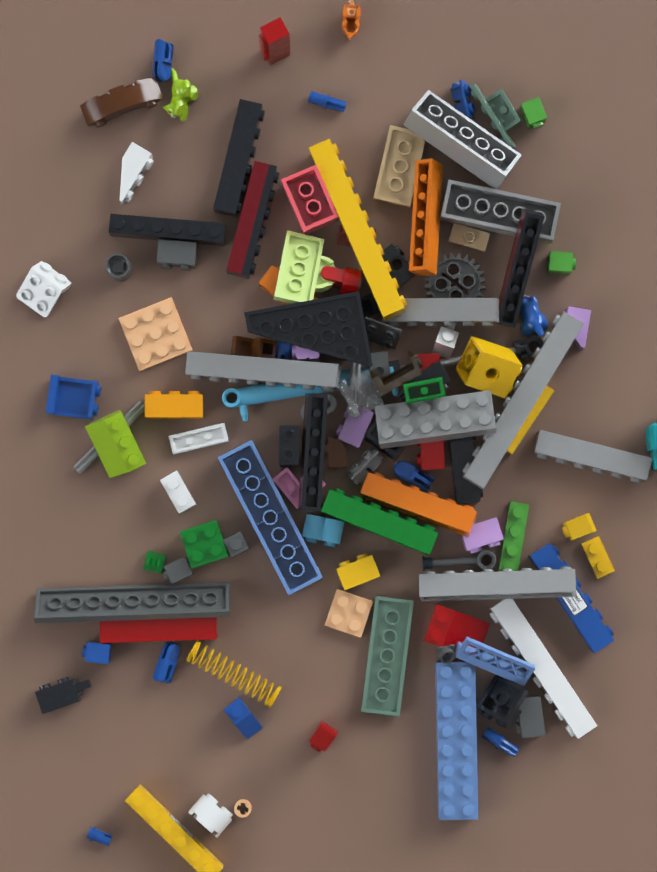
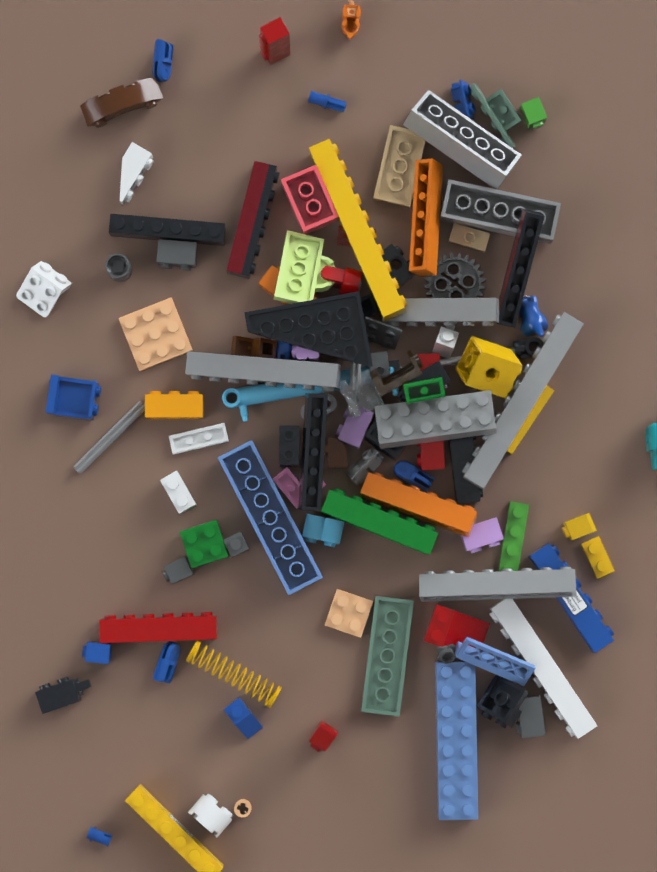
(115, 444): lime slope -> none
(132, 602): dark grey plate -> none
(154, 562): green tile -> none
(181, 94): lime animal -> none
(238, 157): black brick -> none
(357, 572): yellow brick -> none
(429, 563): dark grey piece -> none
(500, 741): blue axle -> none
(560, 262): bright green brick -> none
(584, 316): lavender slope -> none
(592, 455): light grey brick -> none

